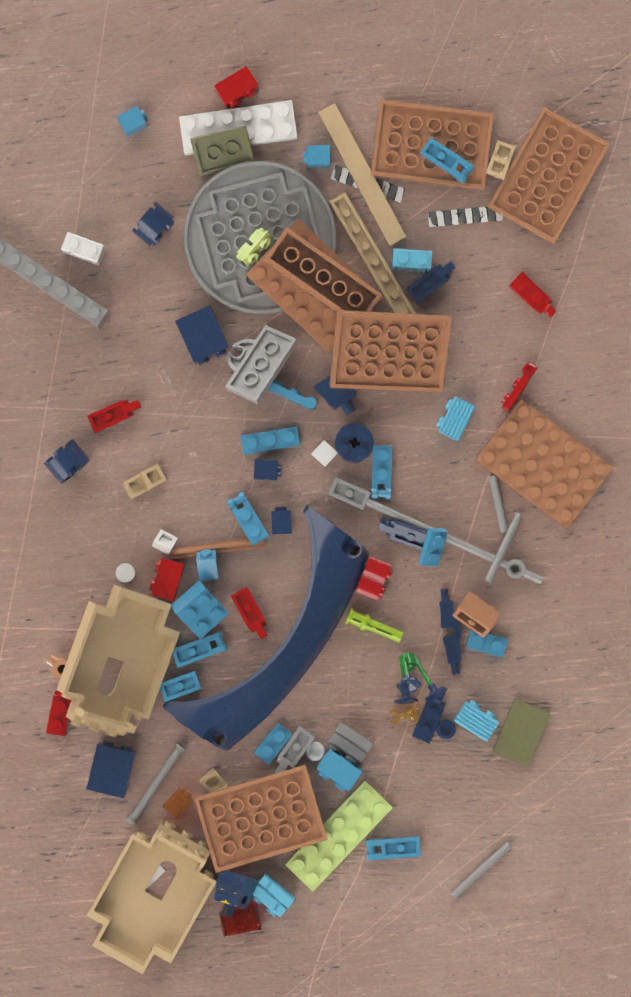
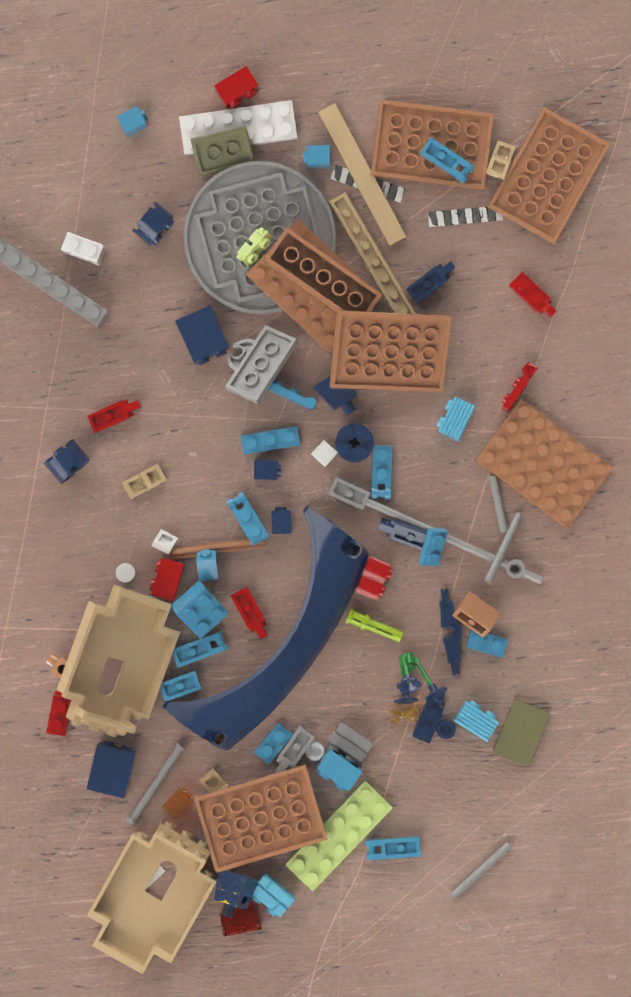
(411, 260): medium azure brick -> none

